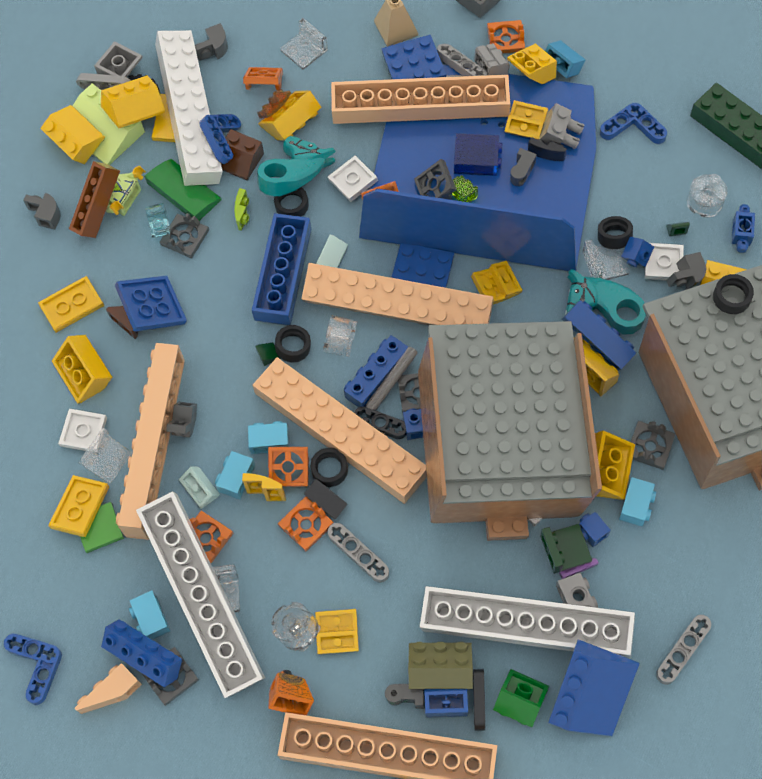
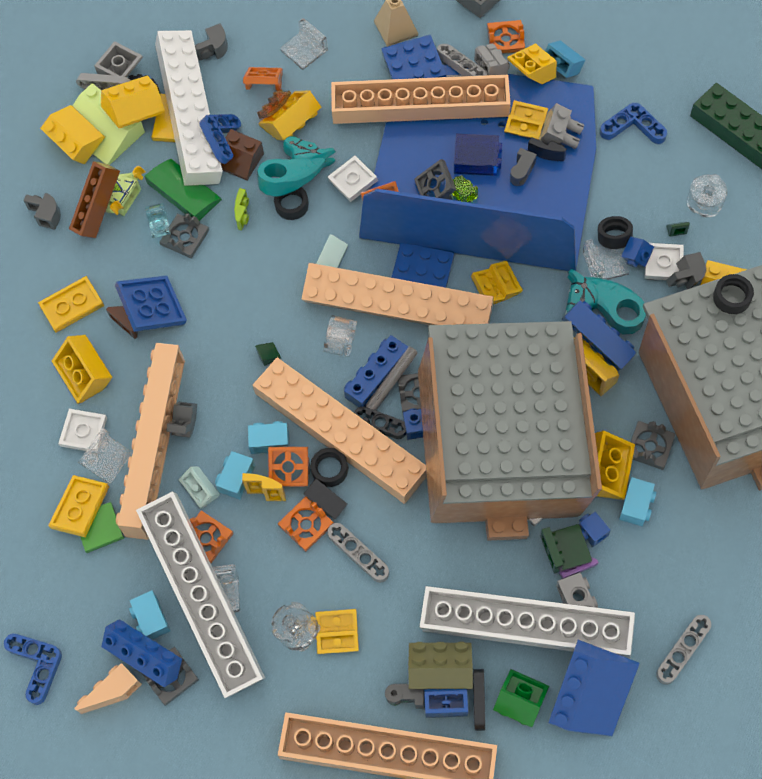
(281, 269): blue brick -> none
(290, 694): orange torso -> none
(292, 356): black tyre -> none
(740, 238): blue piece -> none

